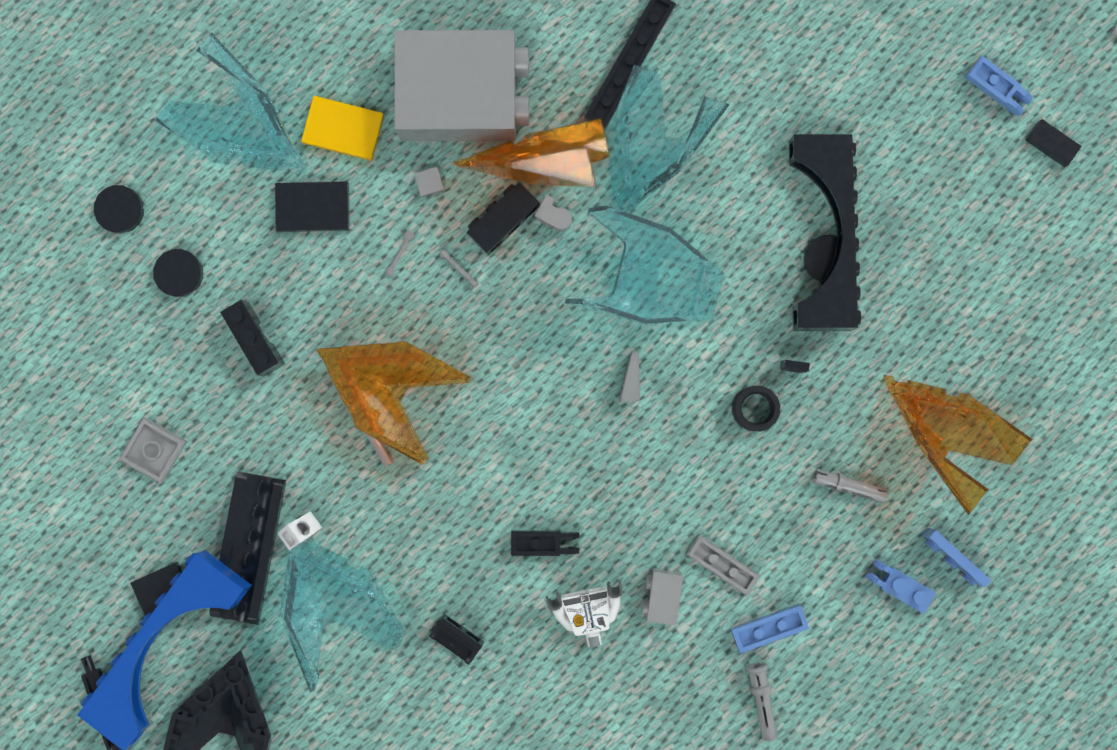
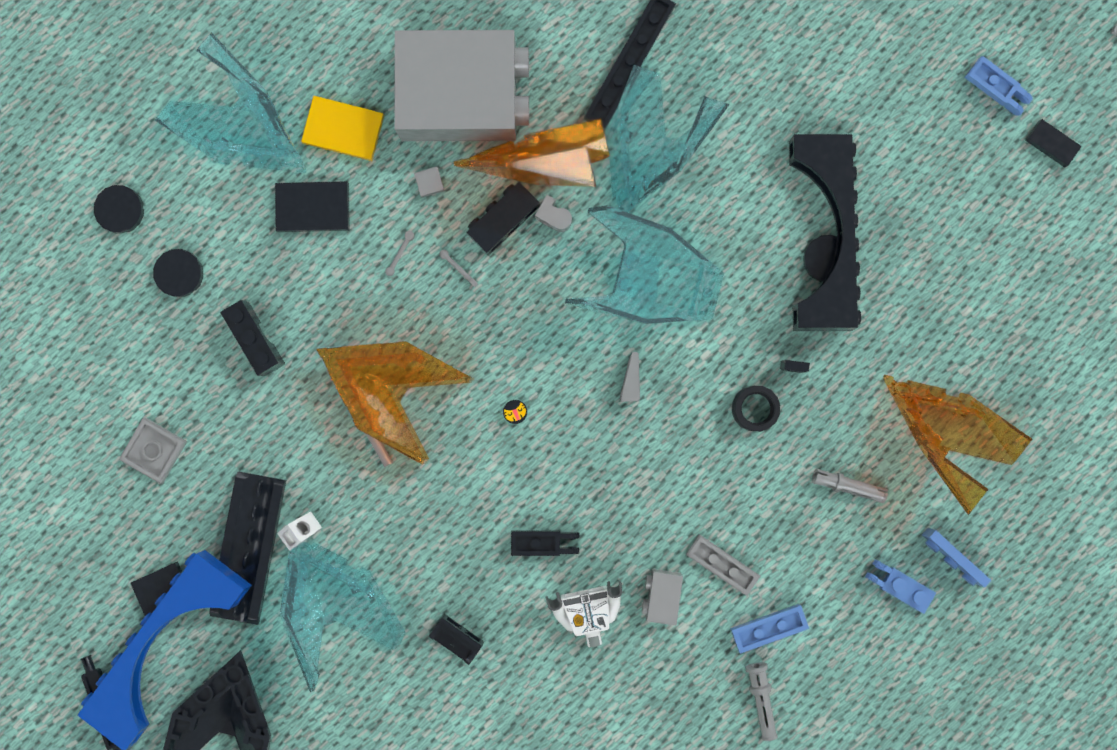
(515, 411): none -> tile

